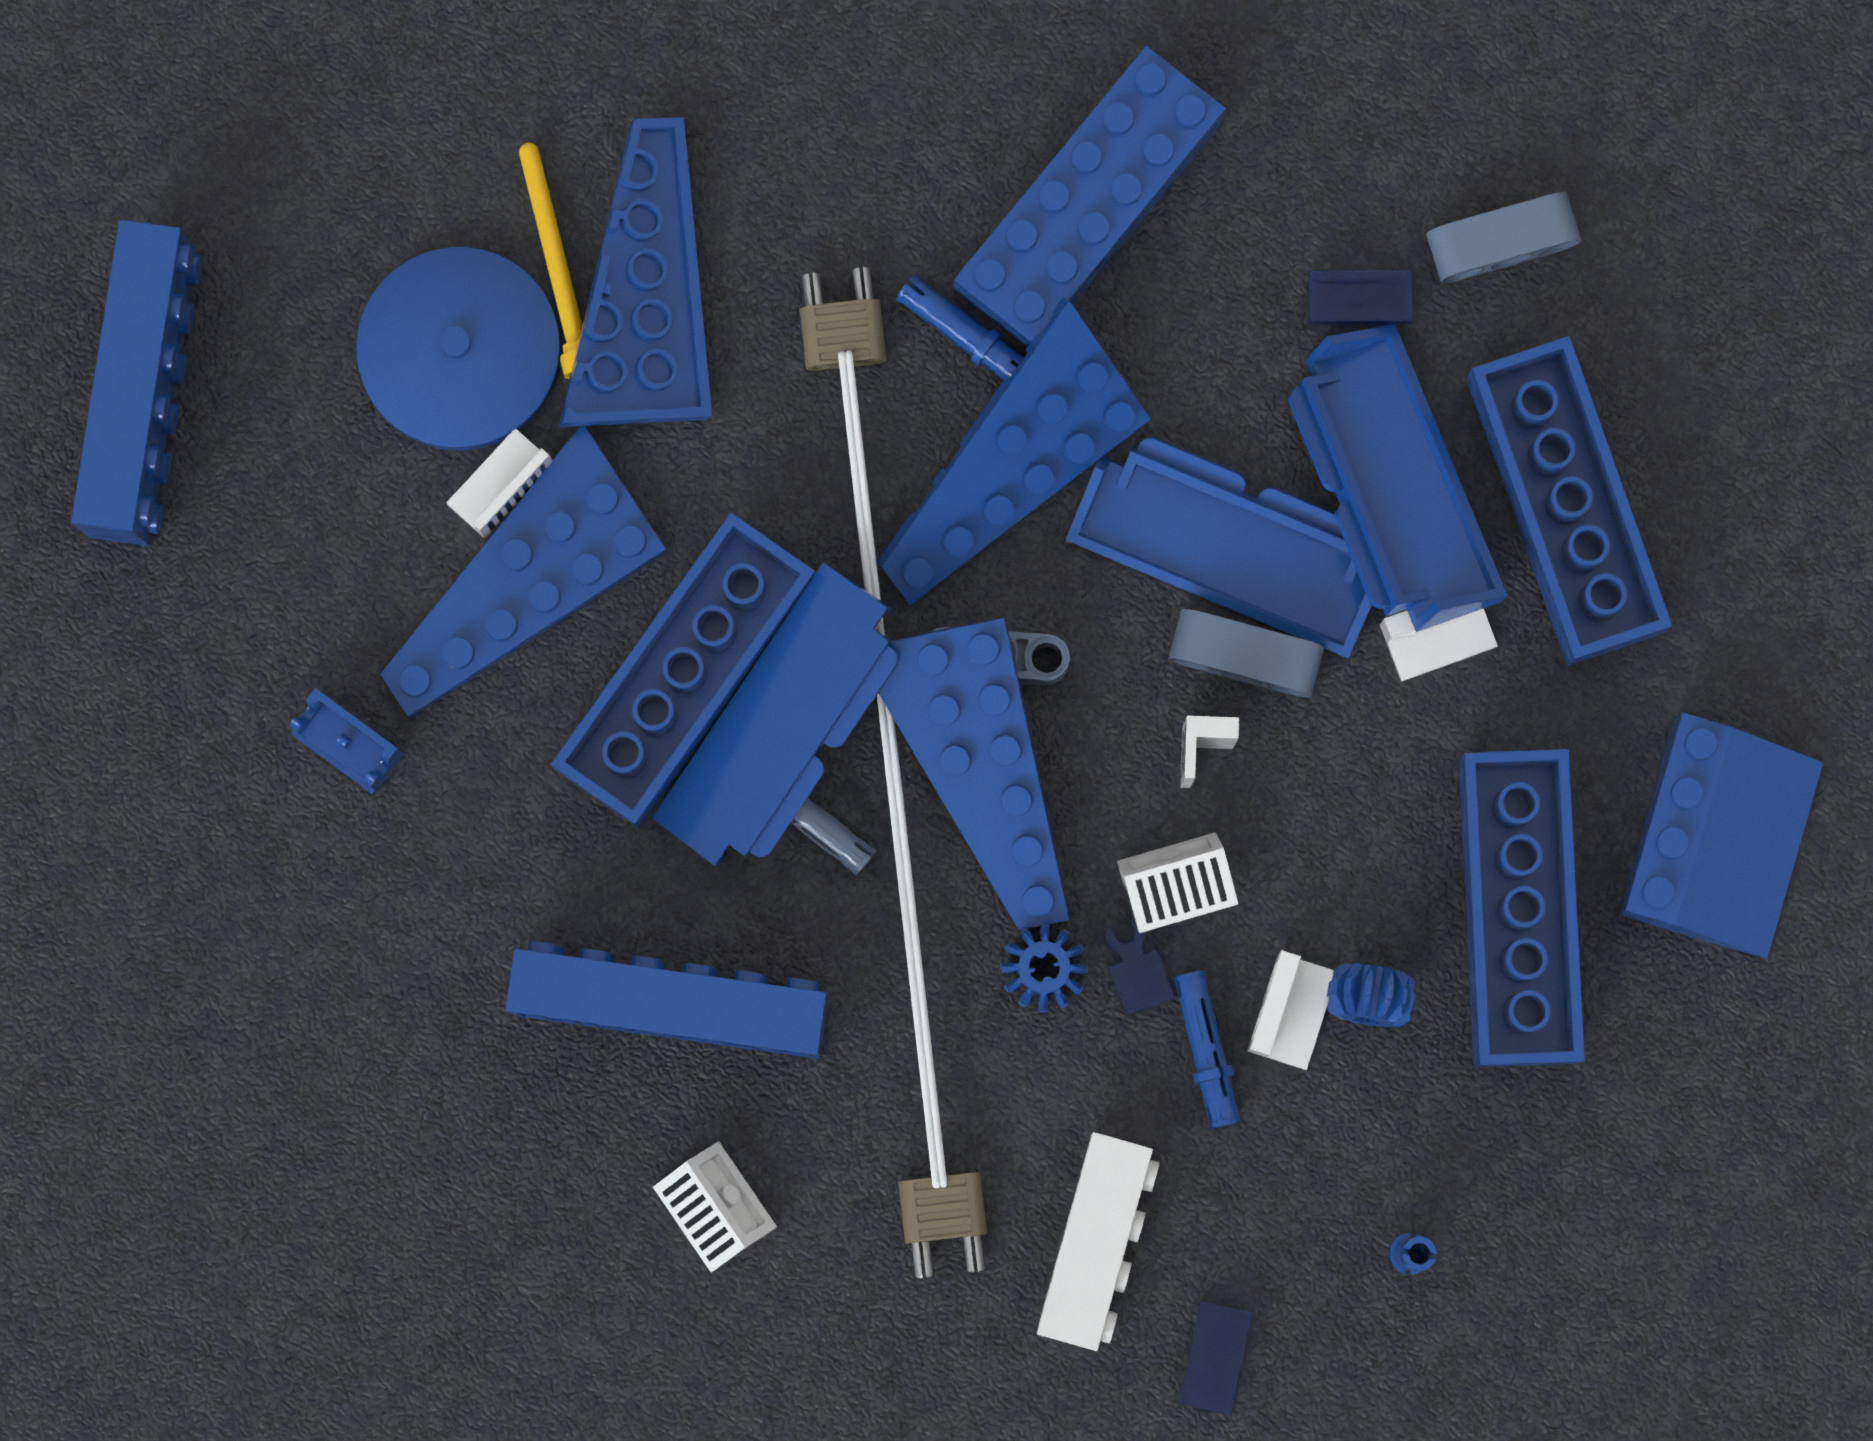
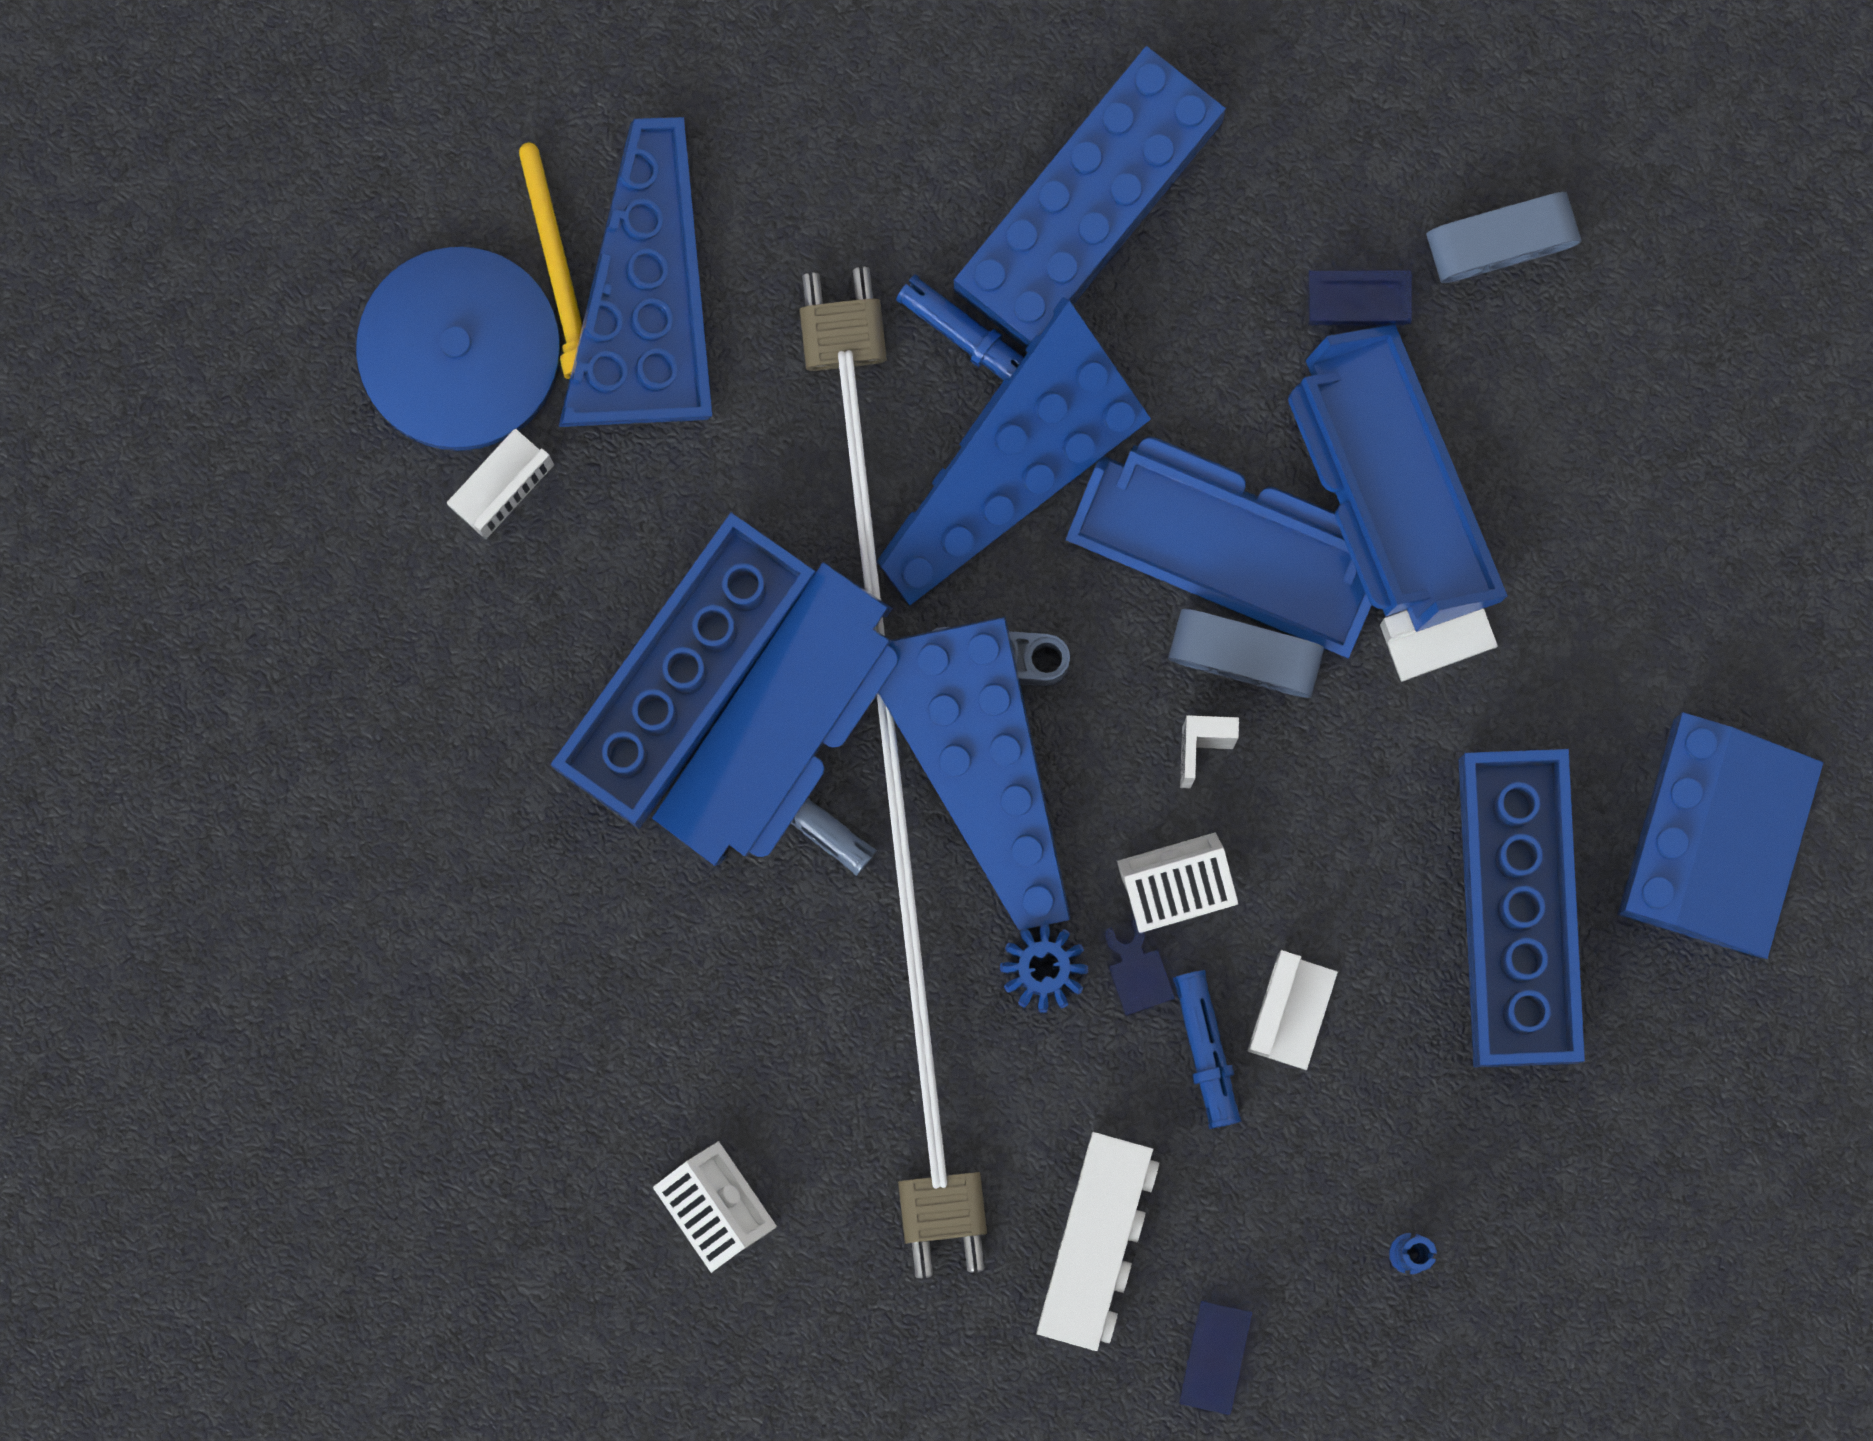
(136, 383): blue brick -> none
(345, 741): blue hinge -> none
(545, 561): blue wing -> none
(666, 1002): blue brick -> none
(1371, 995): blue gear -> none
(1568, 501): blue brick -> none

